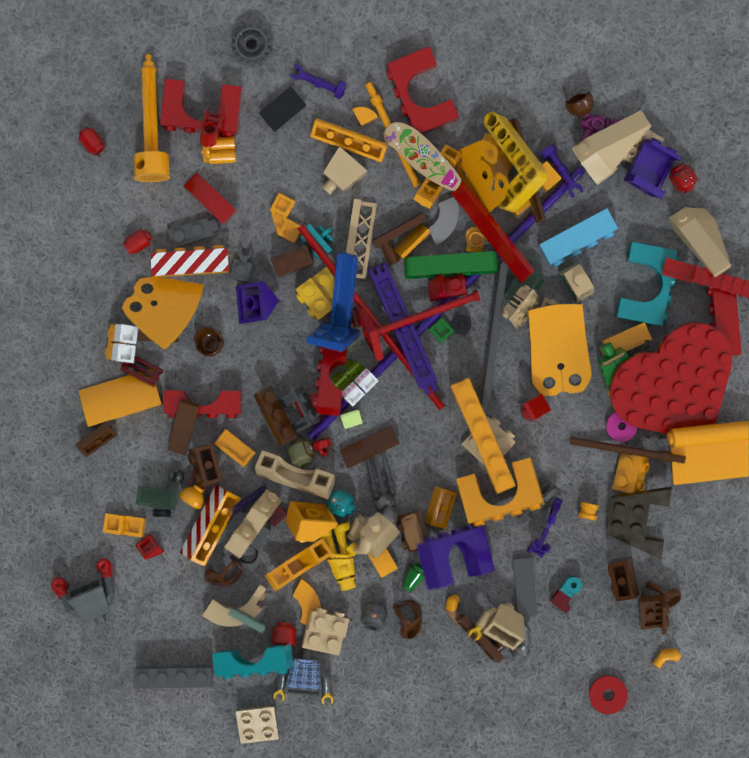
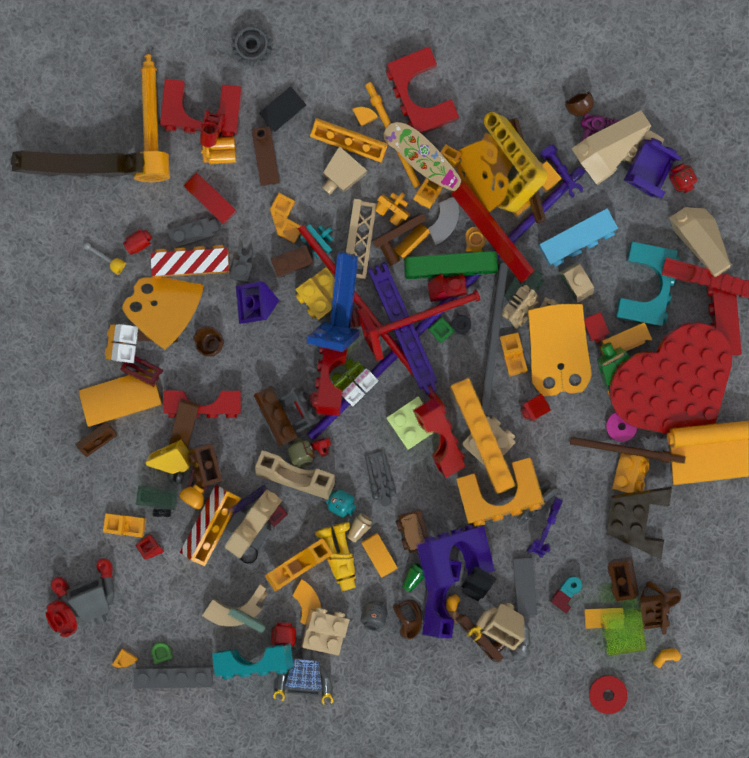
(61, 618): none -> red tile
(77, 164): none -> dark brown arch
(91, 141): red brick -> none
(116, 264): none -> hinge
(124, 659): none -> light orange tile
(161, 652): none -> bright green tile
(170, 458): none -> yellow slope
(213, 578): reddish brown piece -> none
(234, 448): light orange plate -> none
(257, 724): tan hinge -> none
(265, 156): none -> reddish brown piece
(309, 520): light orange slope -> none
(320, 82): dark purple piece -> none
(351, 419): yellowish green slope -> none
(369, 447): reddish brown tile -> none
(378, 531): tan torso -> none
(386, 203): none -> light orange hips
(406, 425): none -> yellowish green brick
(437, 619): none -> dark purple arch
(440, 507): light orange slope -> none
(447, 455): none -> red arch
(478, 583): none -> black piece
(513, 354): none -> light orange slope
(588, 511): light orange wheel -> none
(592, 616): none -> light orange tile
(596, 327): none -> red brick
(623, 632): none -> clear neon green brick

